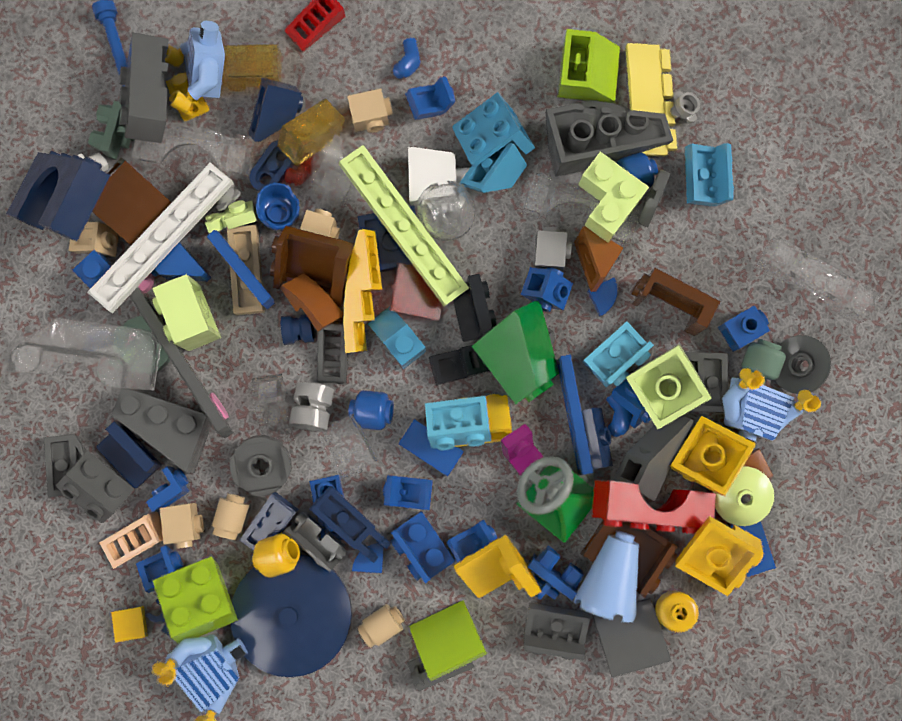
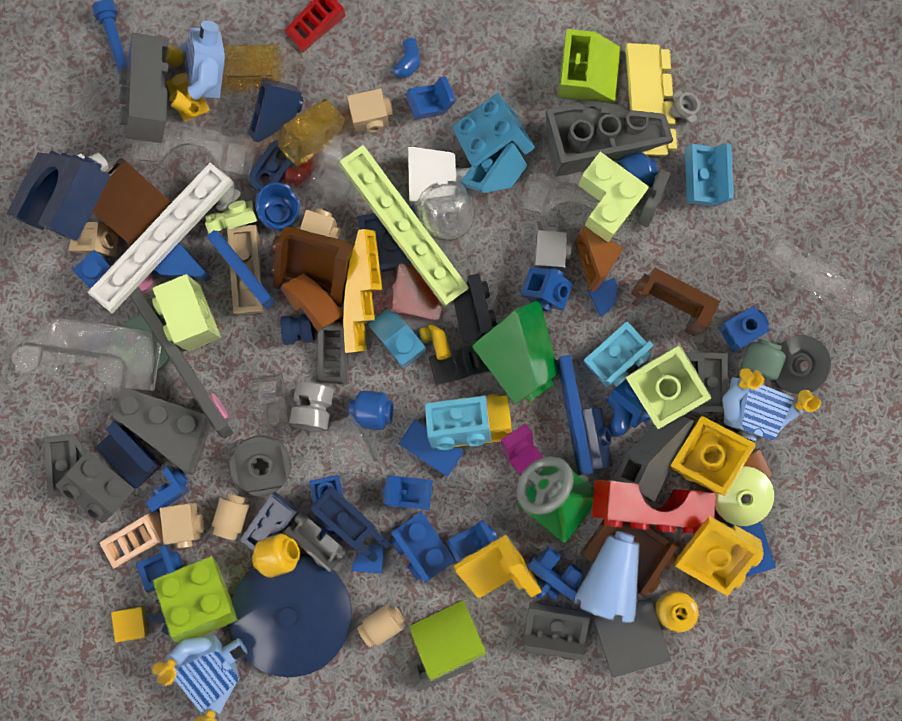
(114, 135): sand green hips -> none
(438, 338): none -> yellow arm

